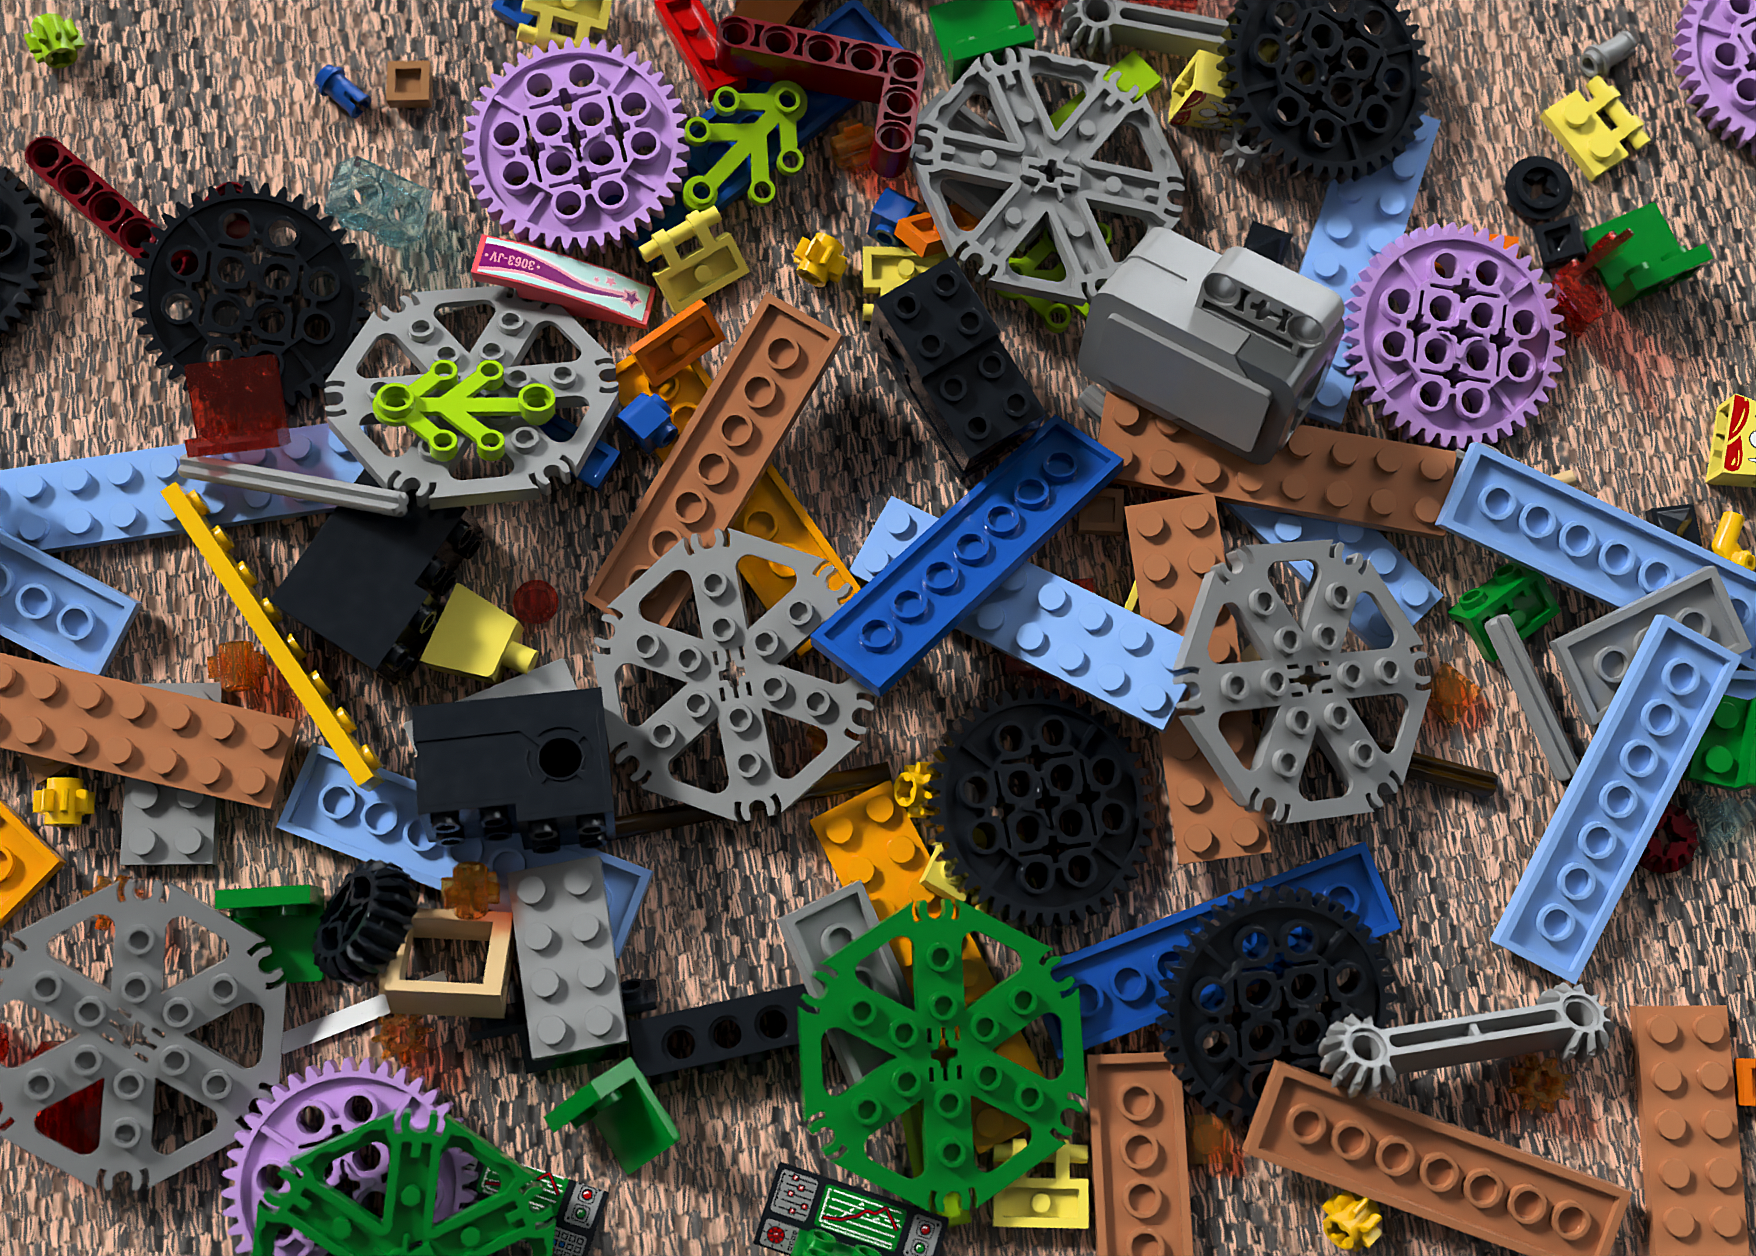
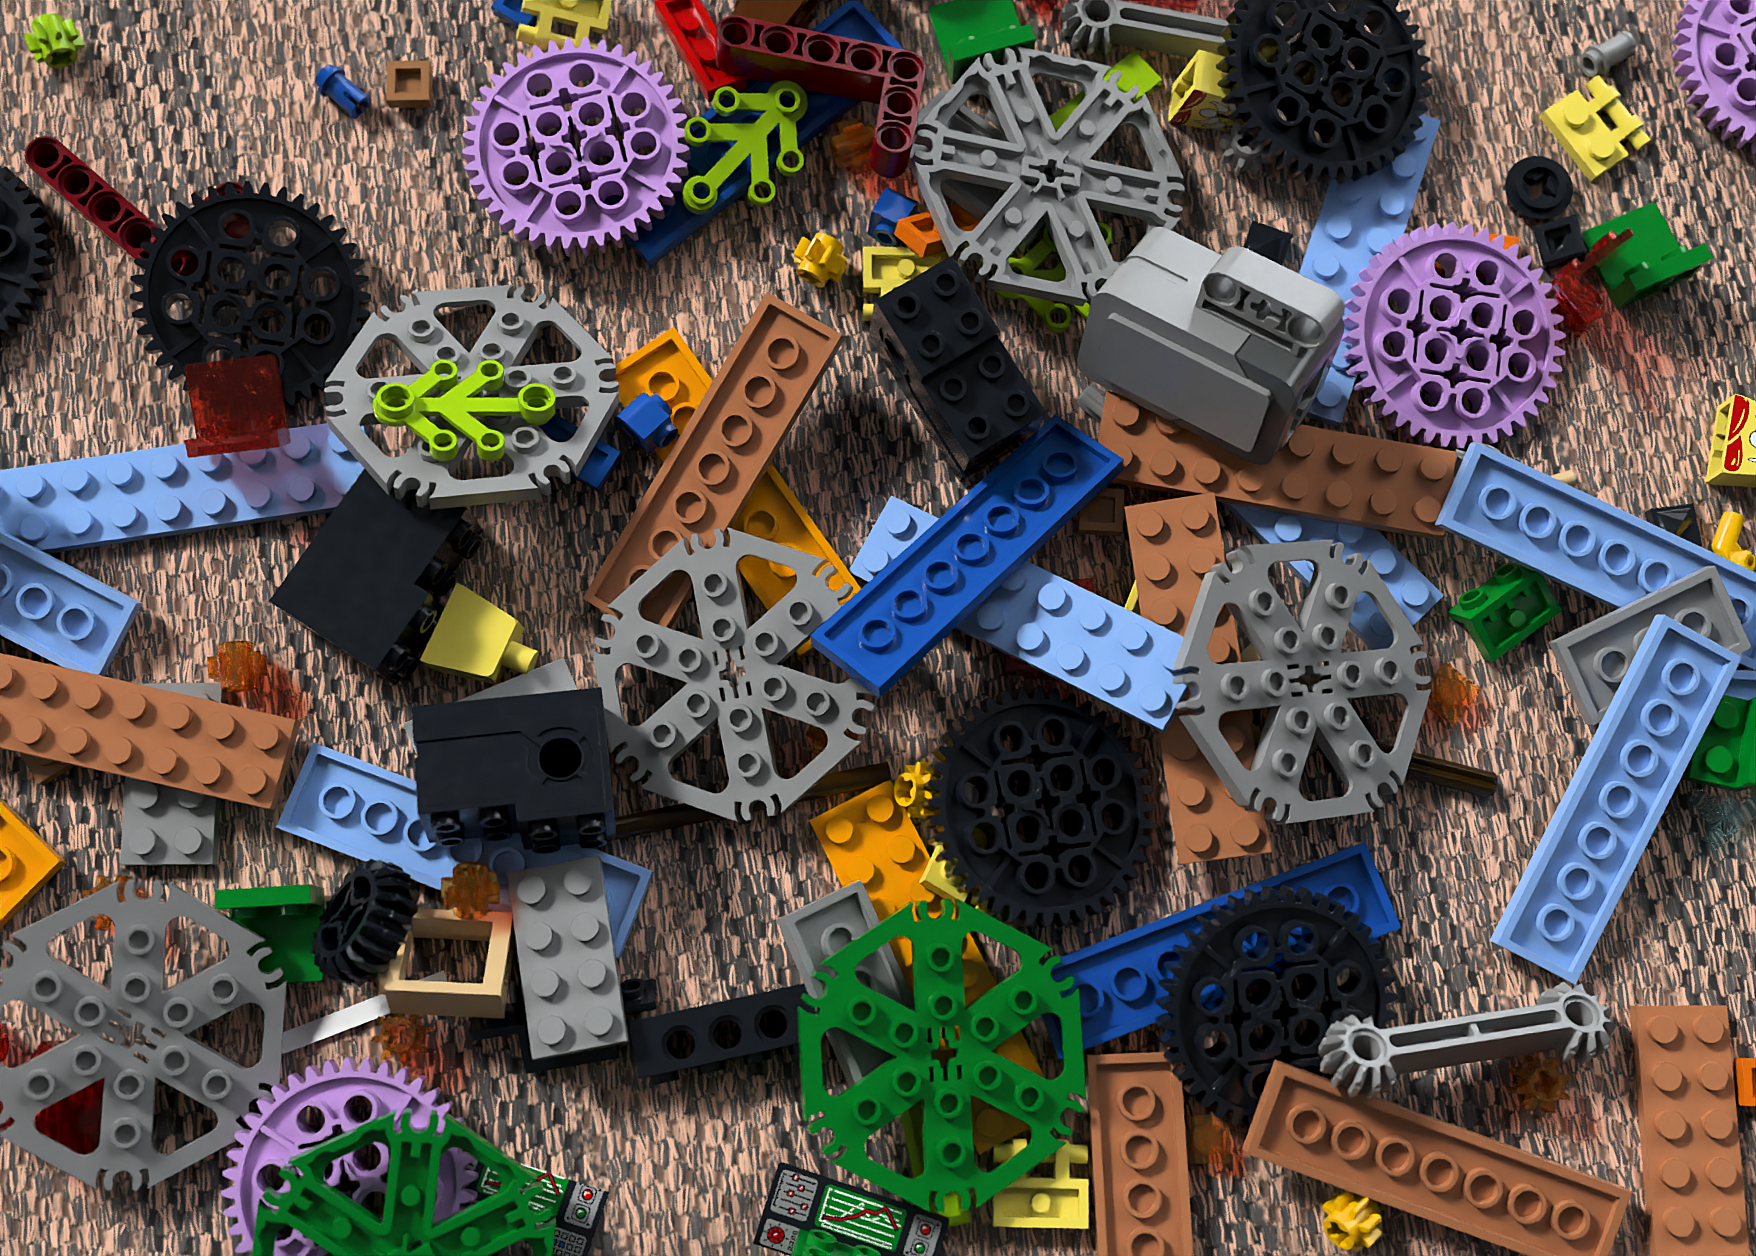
(63, 802): yellow gear -> none
(284, 650): yellow plate -> none
(294, 485): light grey axle -> none
(380, 194): clear light blue brick -> none
(536, 602): clear red plate -> none
(564, 280): slope -> none
(623, 1113): green bracket -> none
(677, 343): orange plate -> none
(701, 270): light yellow plate -> none
(1532, 696): light grey axle -> none
(1675, 854): dark red gear -> none

